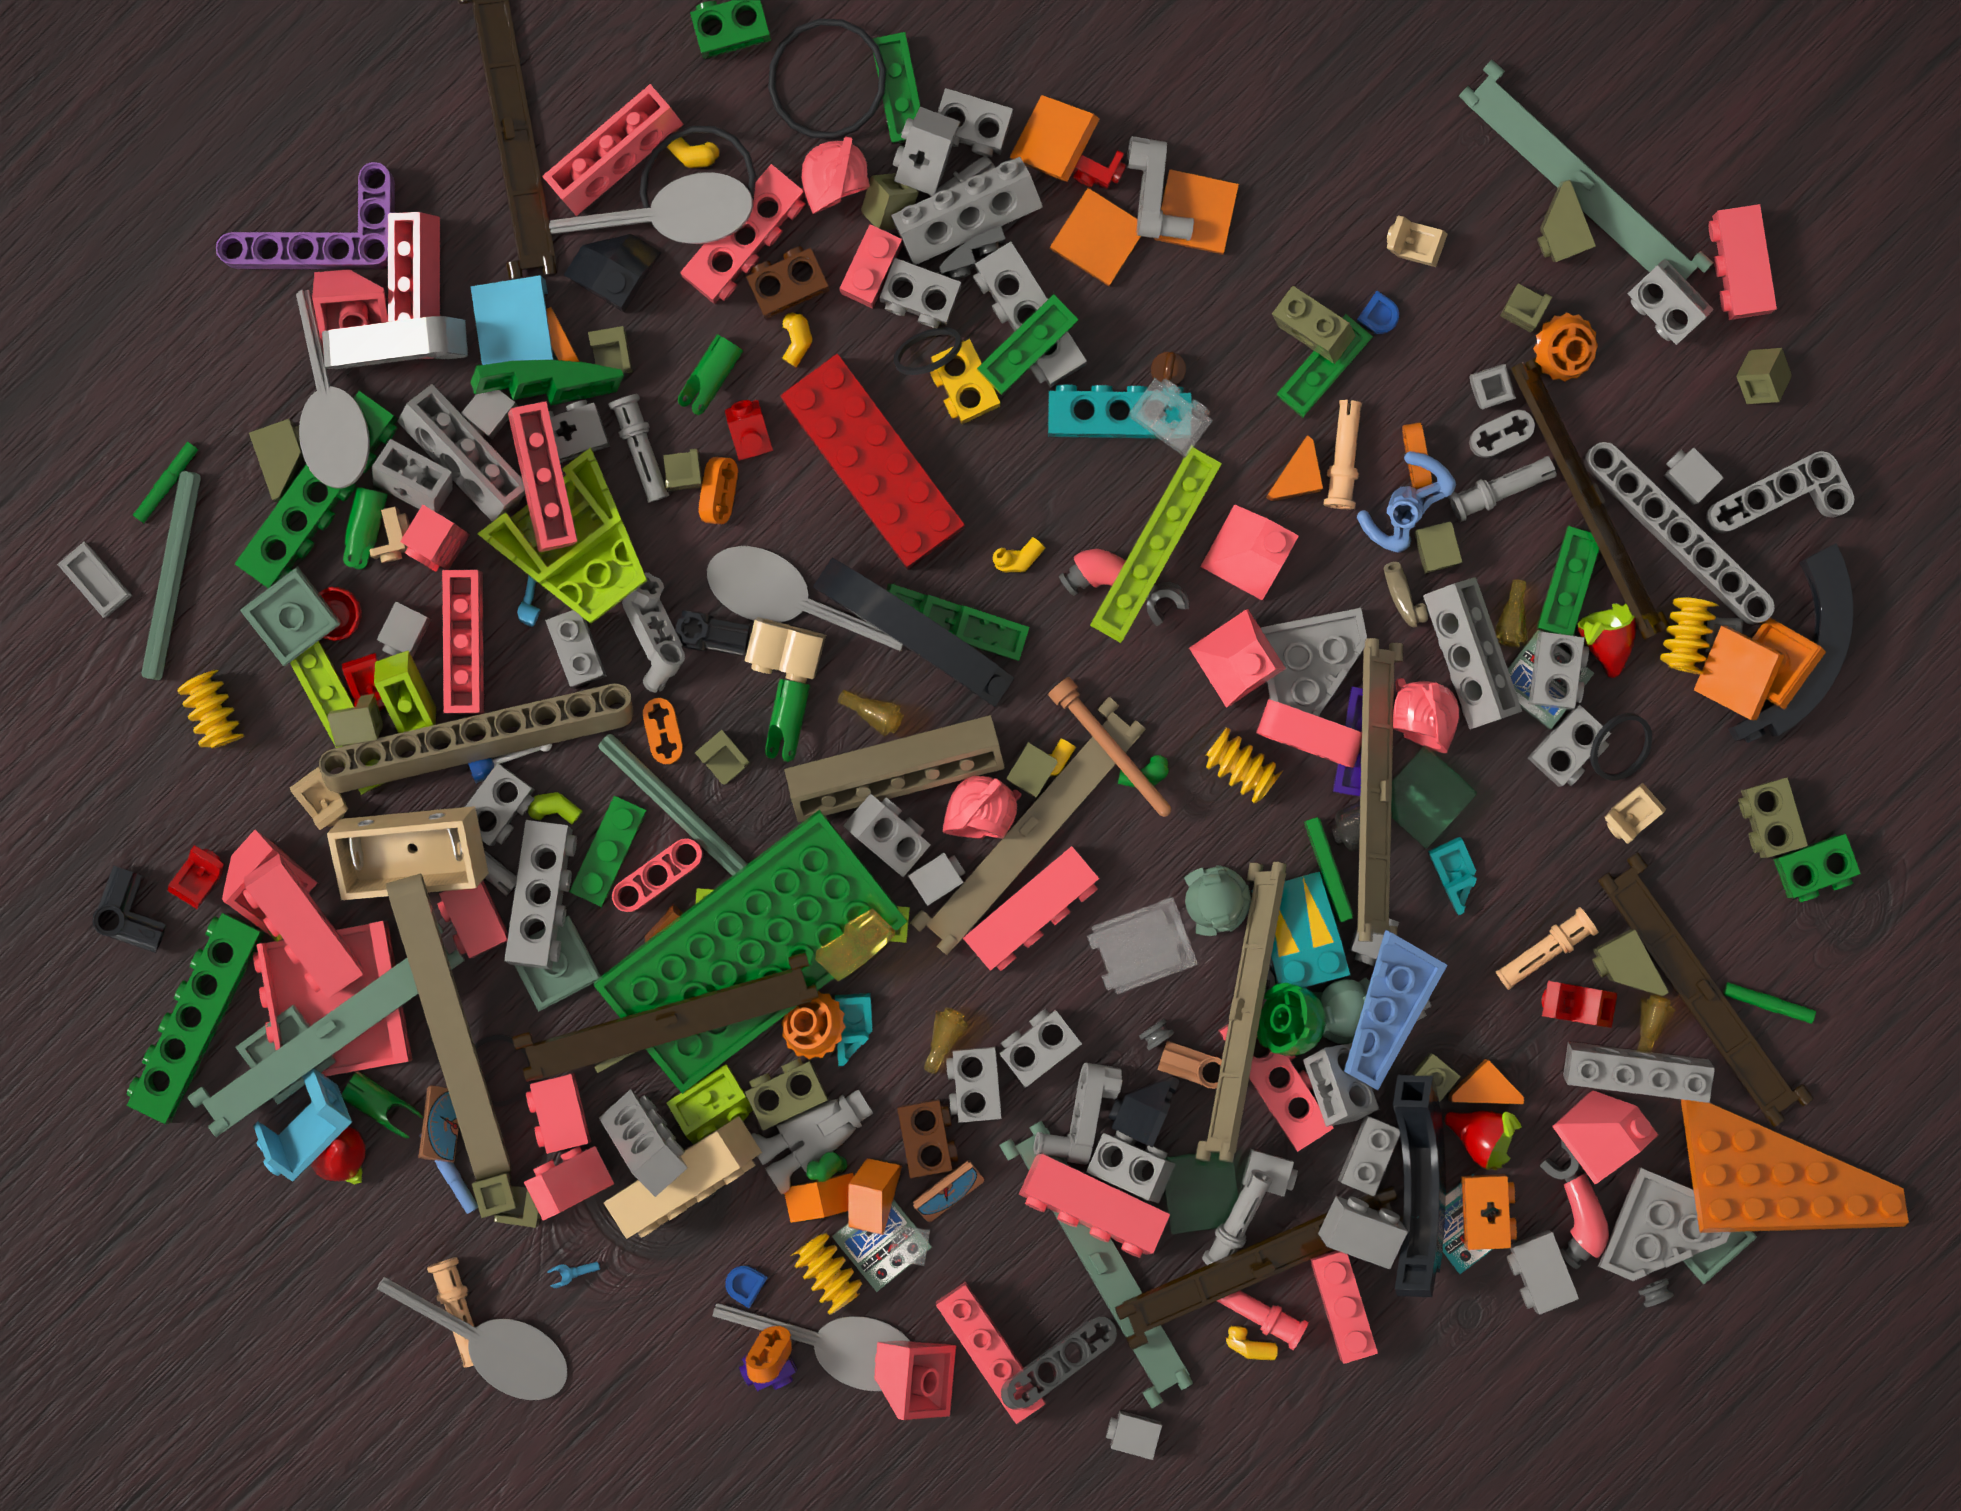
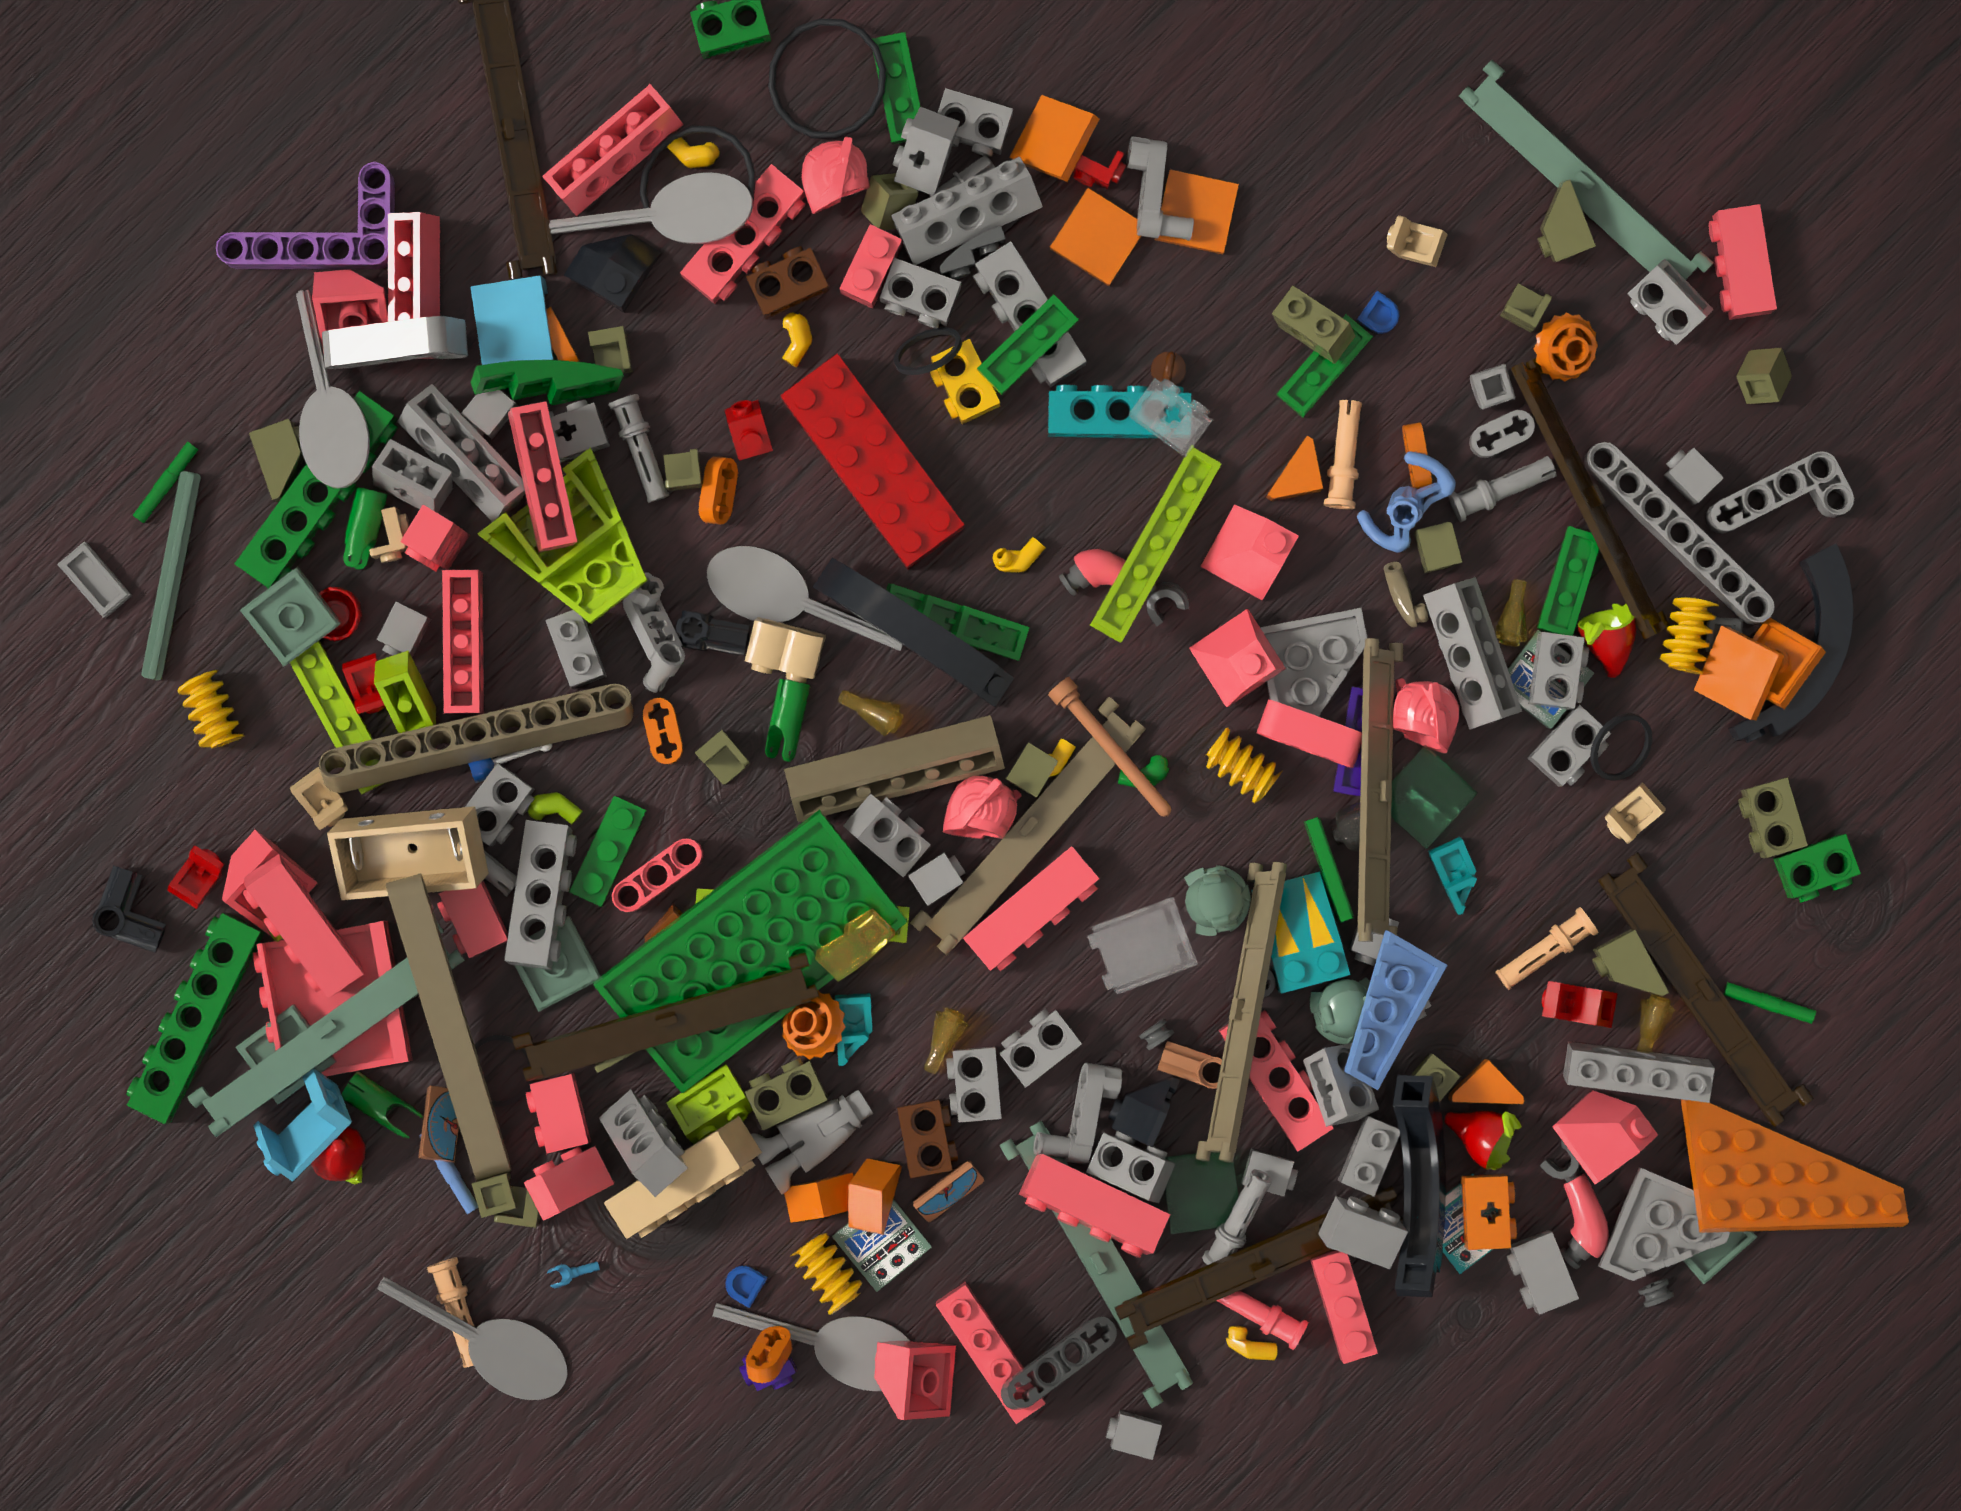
(356, 723): olive panel -> none
(526, 612): dark azure hand -> none
(671, 804): sand green axle -> none
(710, 374): green piece -> none
(827, 1166): green arm -> none
(909, 1245): clear tile -> none
(1291, 1020): green cylinder -> none

